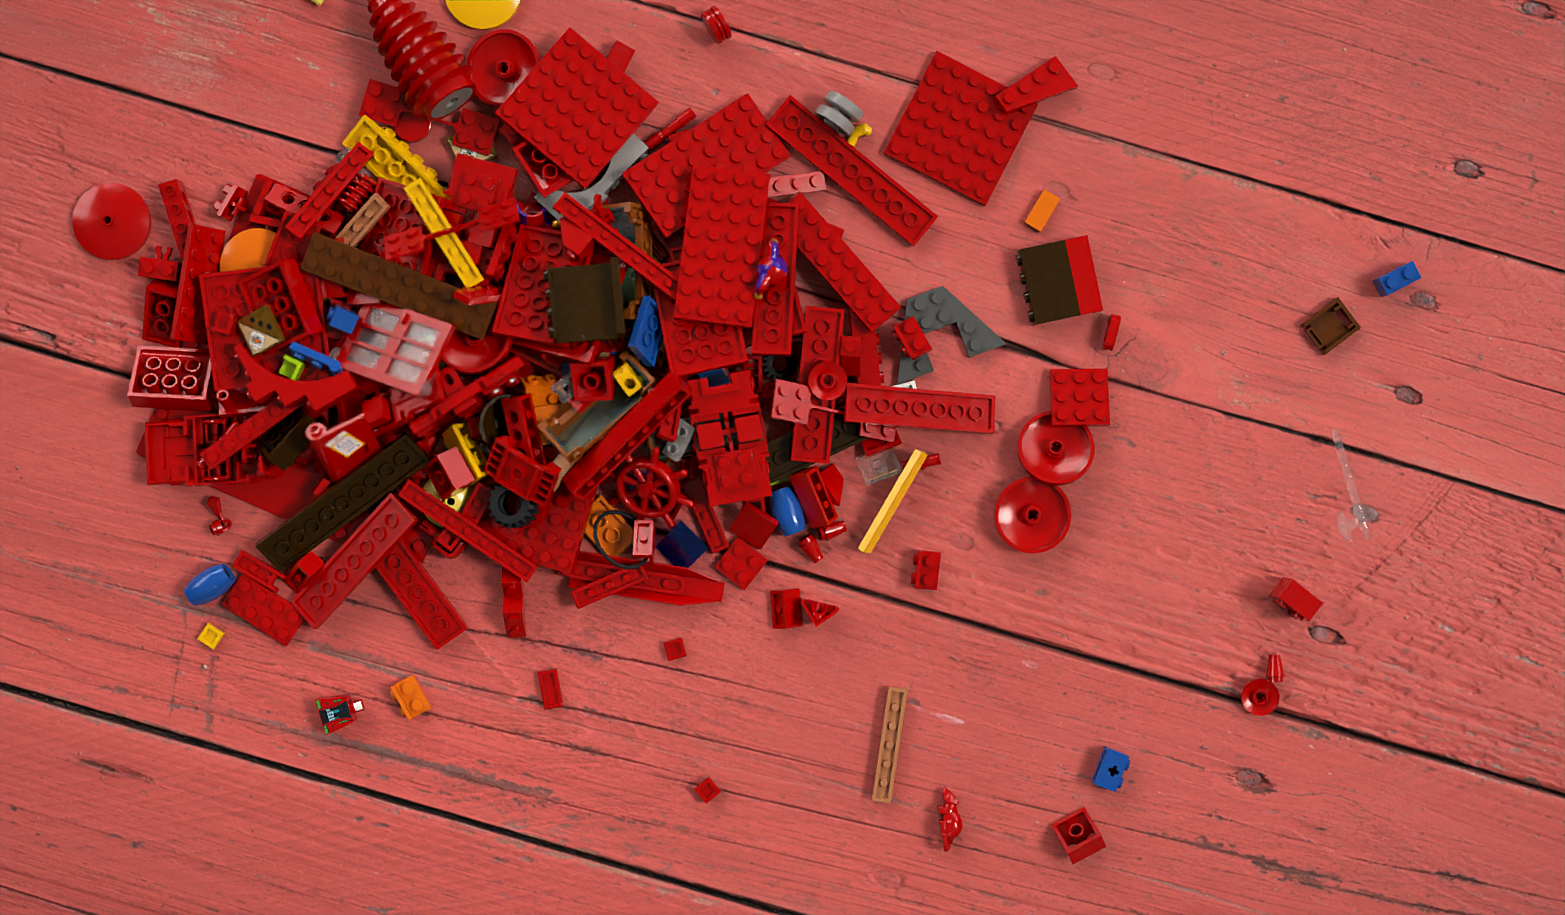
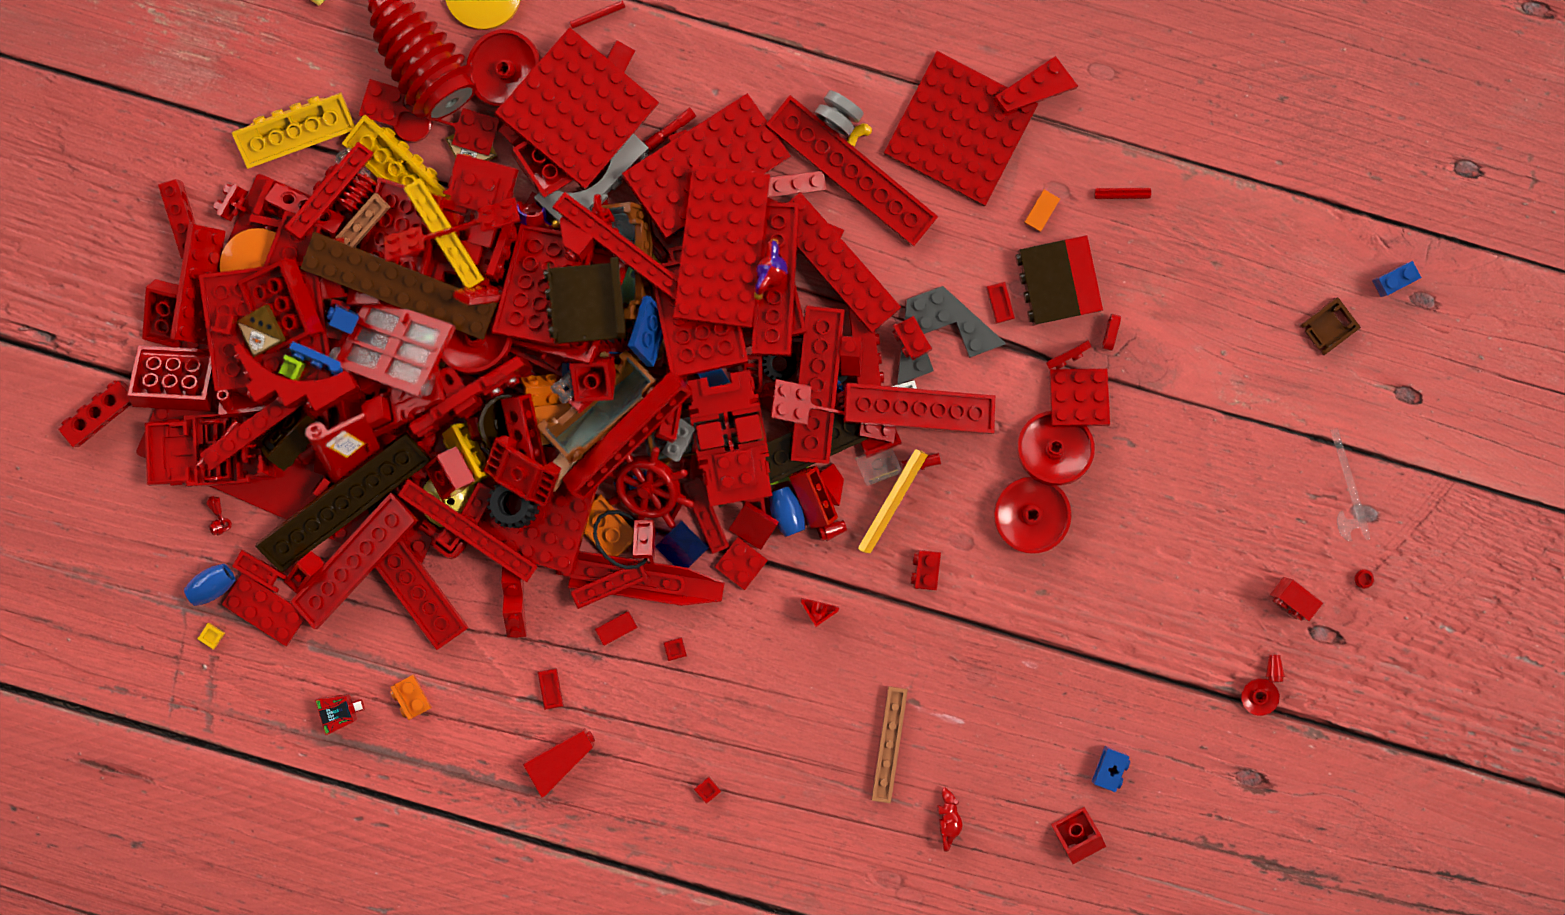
(71, 428): none -> red brick
(128, 225): red dish -> none
(160, 267): red brick -> none
(293, 129): none -> yellow plate
(554, 763): none -> red slope
(597, 14): none -> red bar
(616, 628): none -> red tile
(628, 379): yellow leg -> none
(716, 24): red head -> none
(786, 608): red panel -> none
(810, 547): red cone -> none
(837, 383): red dish -> none
(1000, 302): none -> red tile
(1074, 353): none -> red wing
(1122, 193): none -> red axle
(1364, 578): none -> red plate

